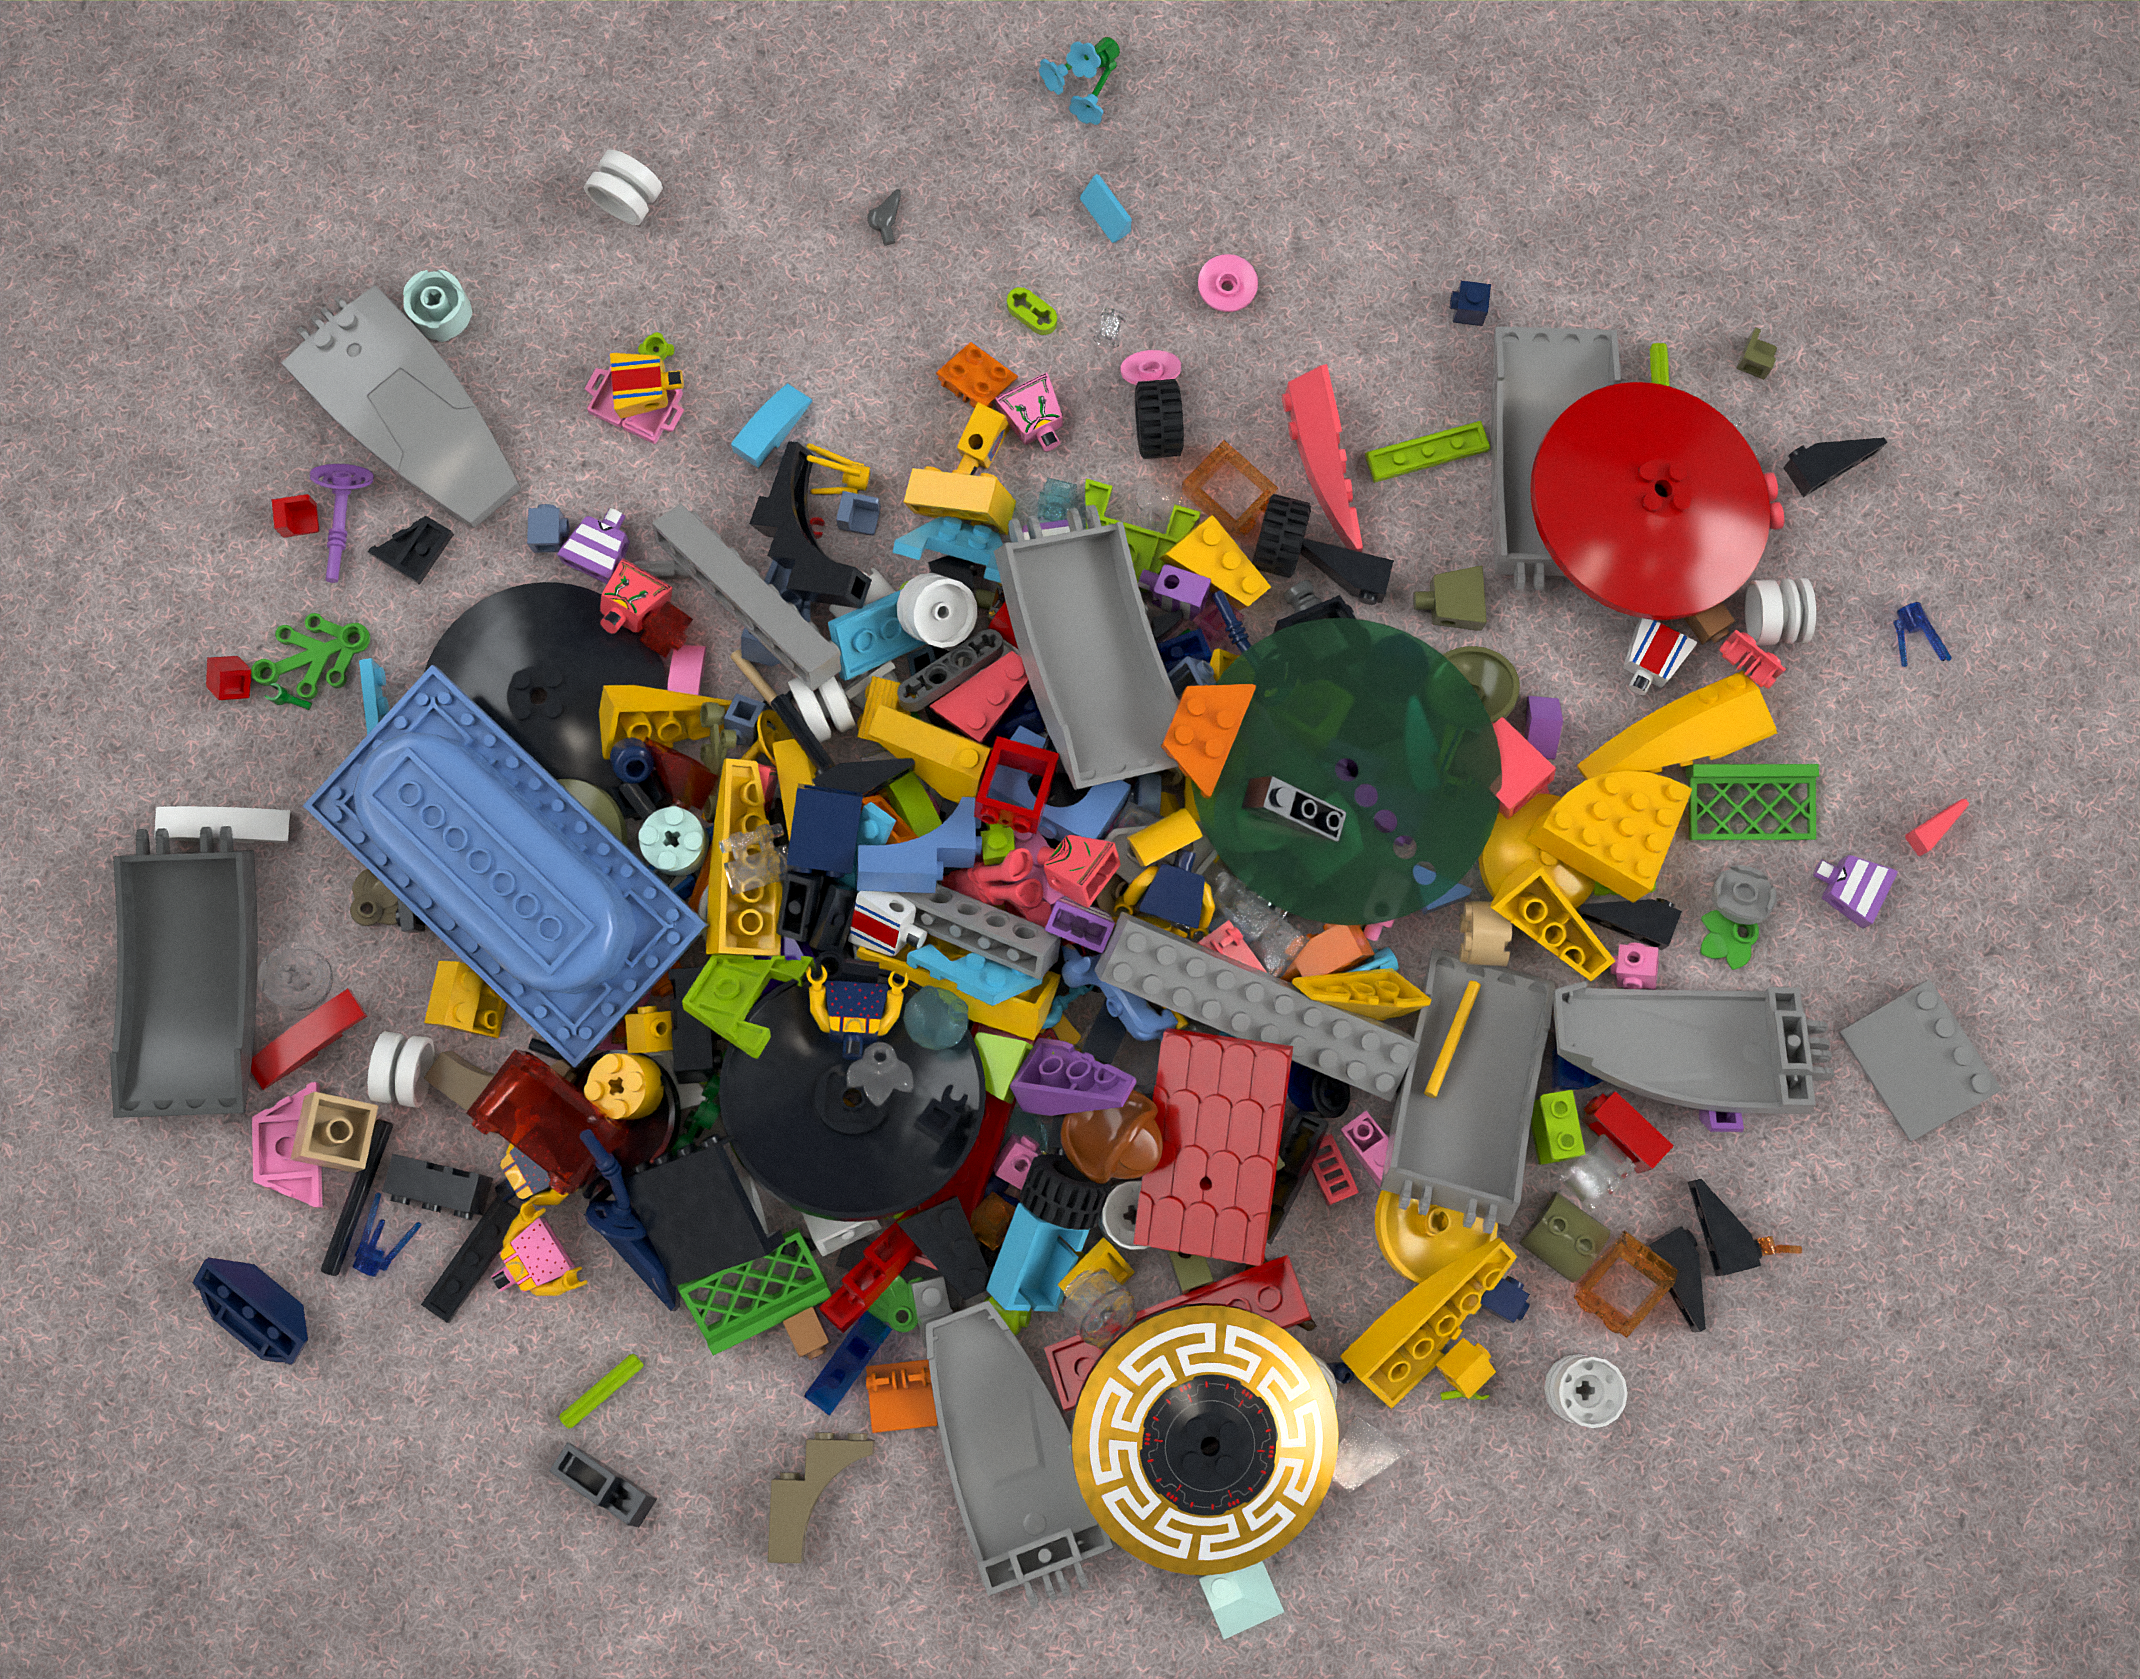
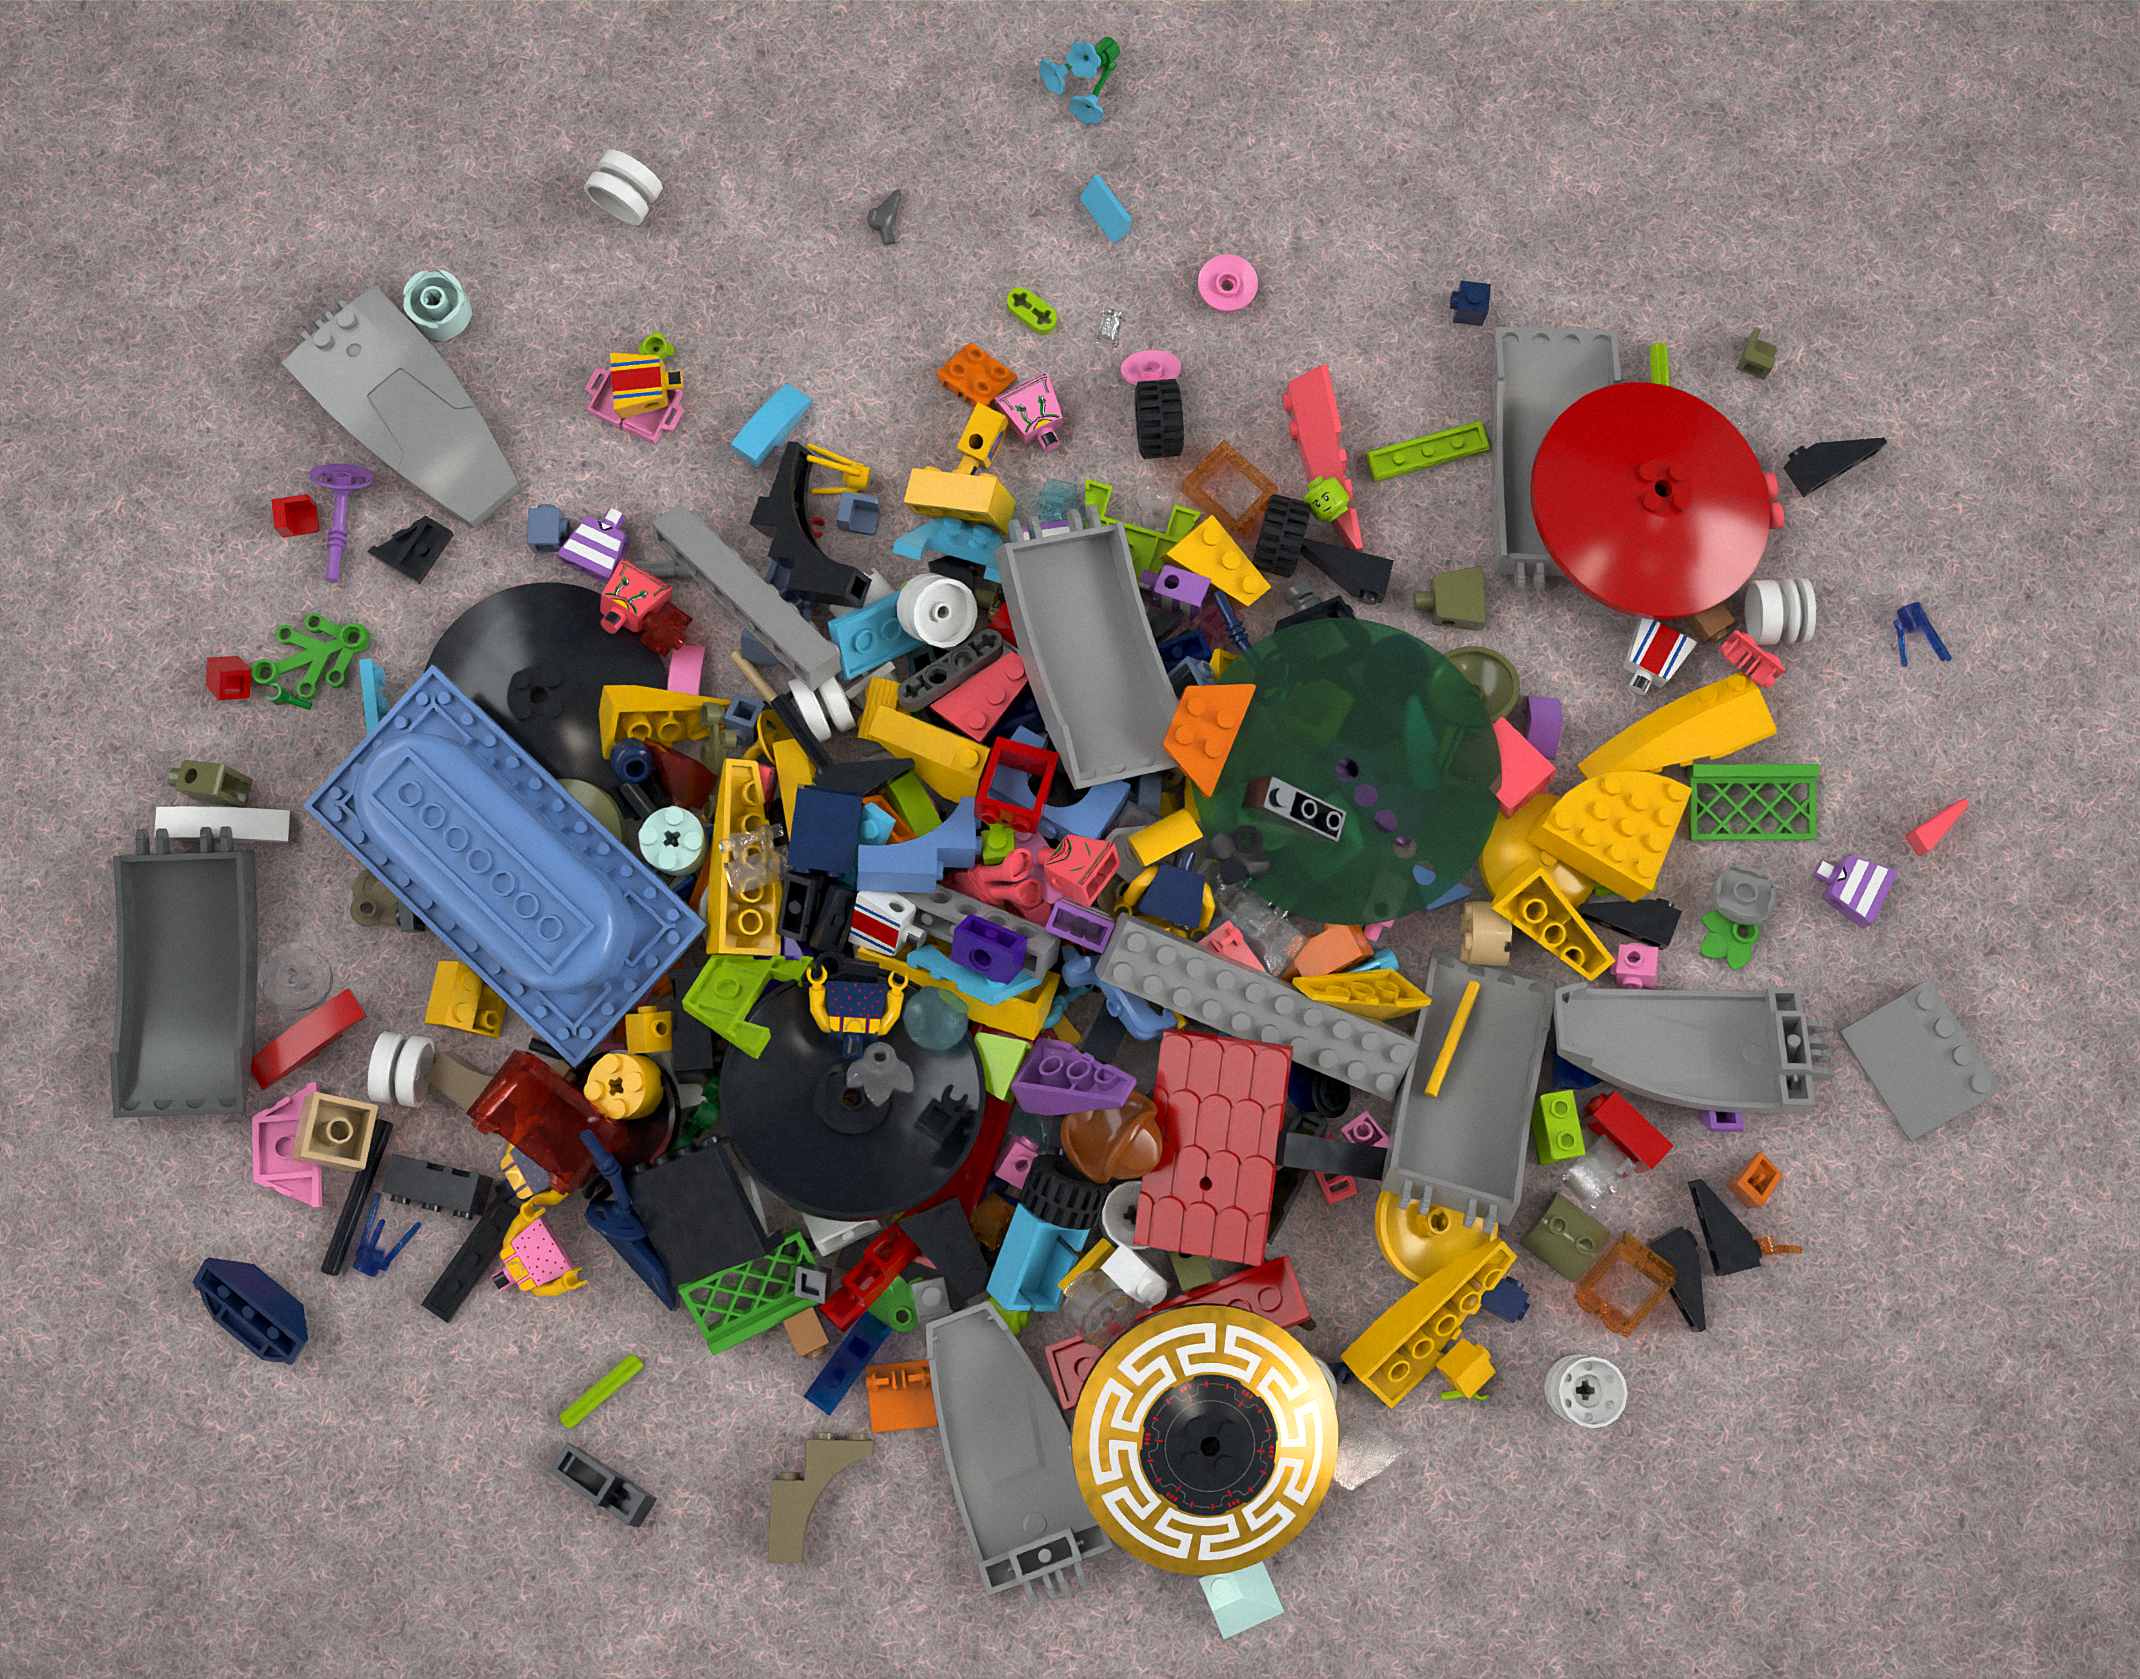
(211, 783): none -> olive torso
(813, 1282): none -> plate
(988, 949): none -> dark purple brick
(1136, 1276): none -> white brick
(1235, 858): none -> black plate
(1326, 498): none -> lime head
(1330, 1156): none -> black tile
(1755, 1181): none -> orange slope

